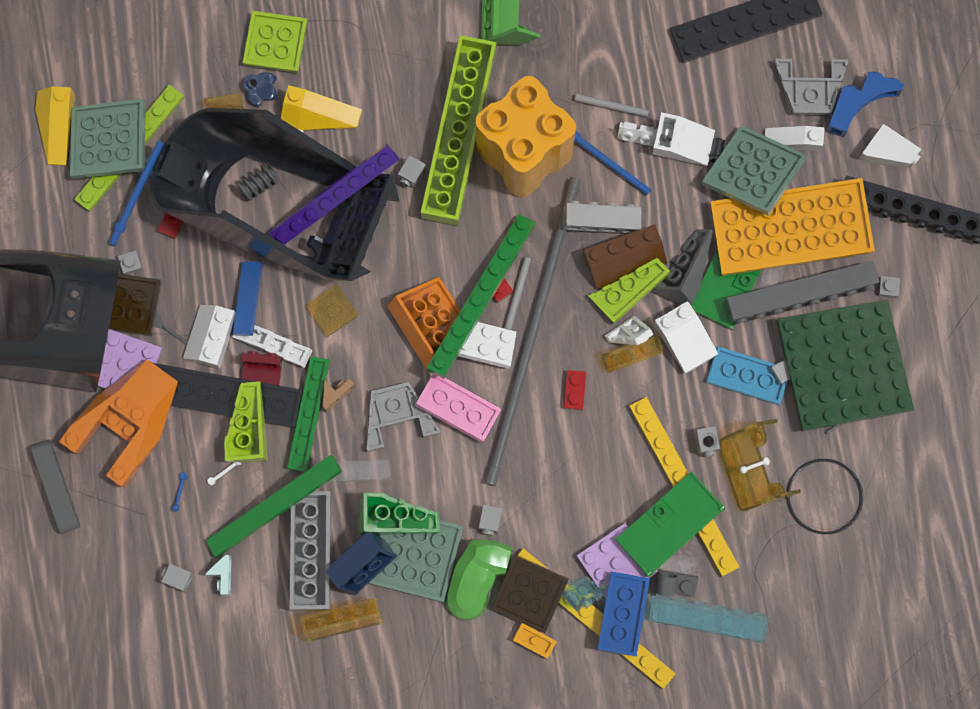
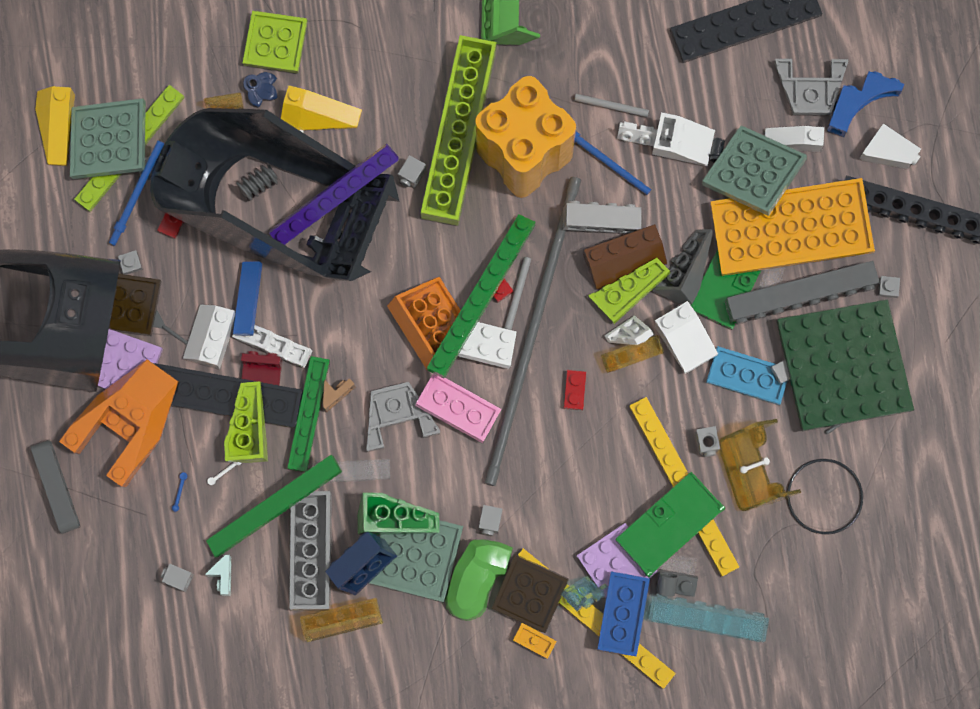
(332, 310): clear yellow tile -> none

